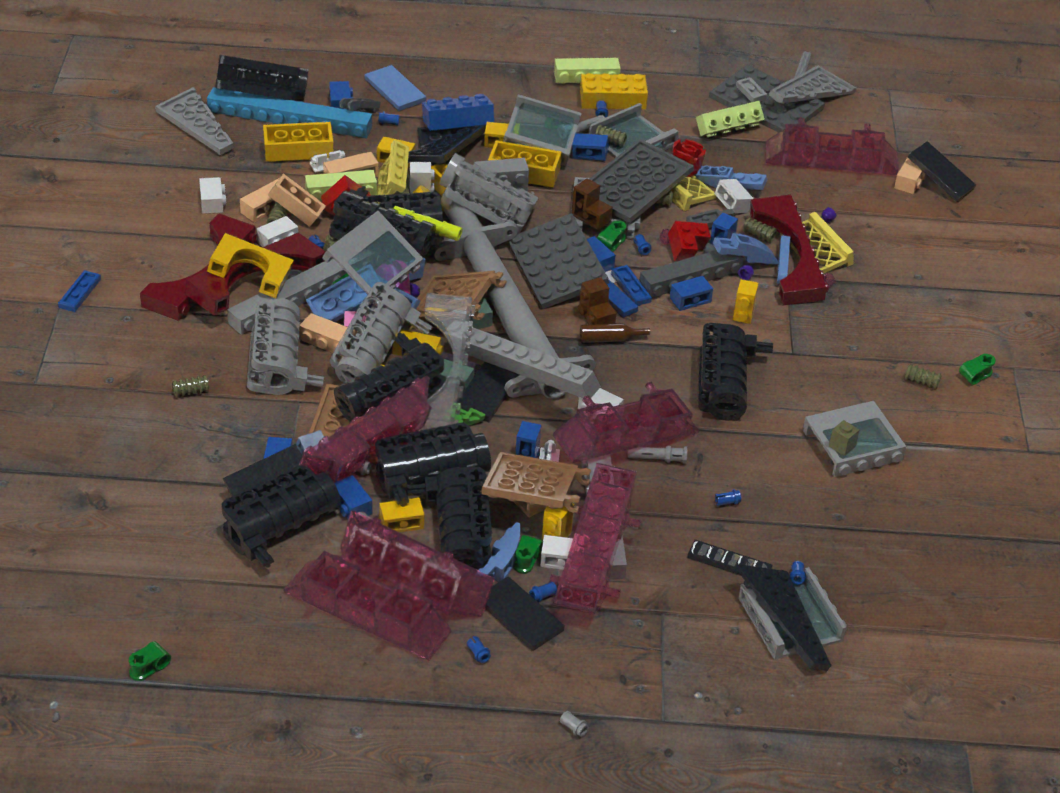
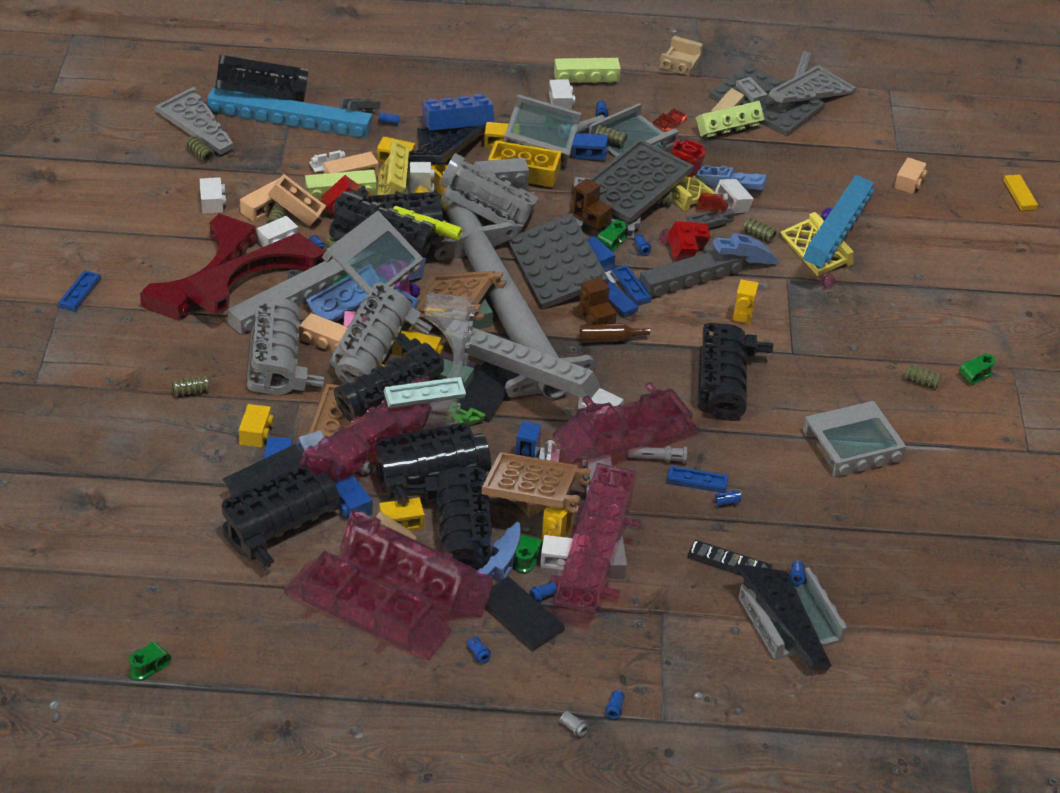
(200, 149): none -> olive piece
(235, 250): yellow arch -> none
(255, 425): none -> yellow brick
(297, 141): yellow brick -> none
(338, 91): blue brick -> none
(387, 521): none -> tan tile
(395, 87): medium blue tile -> none
(424, 392): none -> light aqua plate
(561, 93): none -> white brick
(614, 708): none -> blue pin
(616, 90): yellow brick -> none
(671, 120): none -> clear red slope
(682, 56): none -> tan panel
(691, 293): blue brick -> none
(697, 479): none -> blue tile
(711, 202): none -> clear red hinge
(723, 227): blue brick -> none
(731, 99): none -> tan tile
(746, 272): dark purple hinge -> none
(783, 258): medium blue beam -> none
(806, 280): dark red arch -> none
(808, 147): clear pink piece -> none
(839, 222): none -> dark azure brick
(844, 437): olive brick -> none
(941, 171): black tile -> none
(1020, 192): none -> yellow tile

